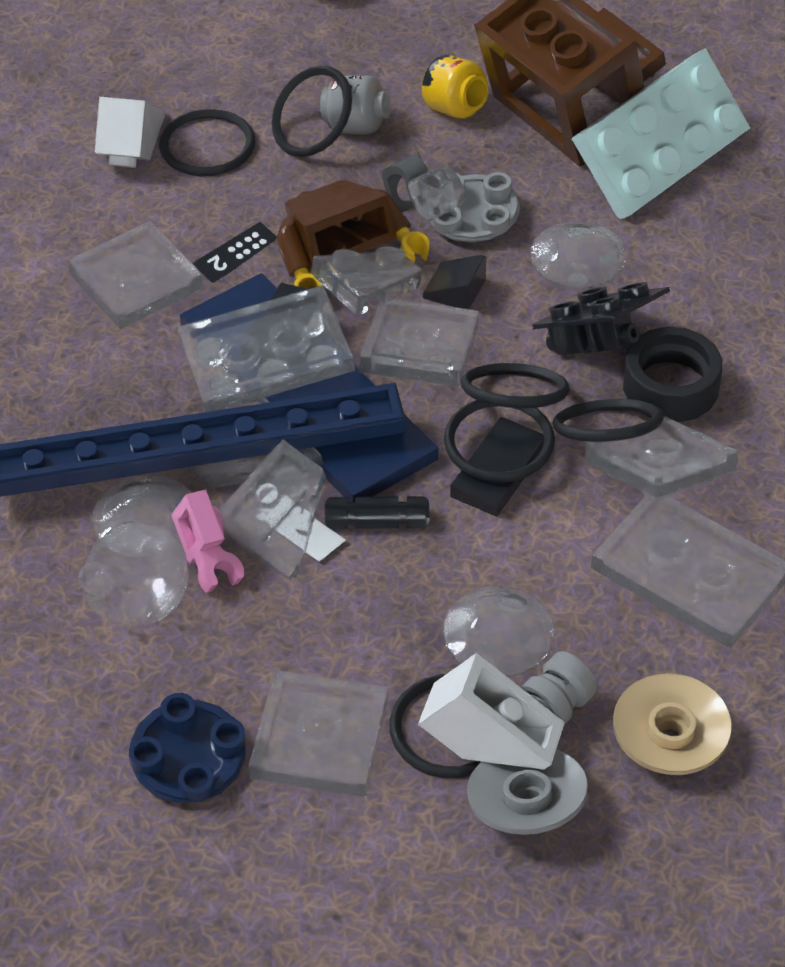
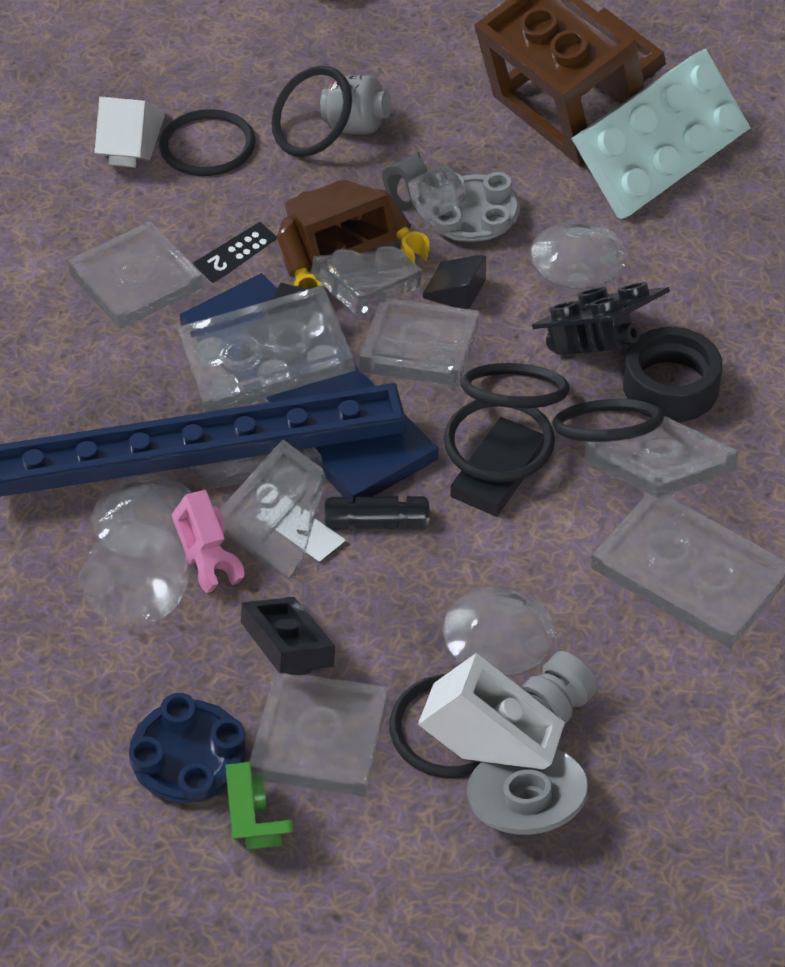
(246, 796): none -> bright green bracket
(288, 635): none -> black plate
(455, 86): yellow head -> none
(677, 705): tan dish -> none

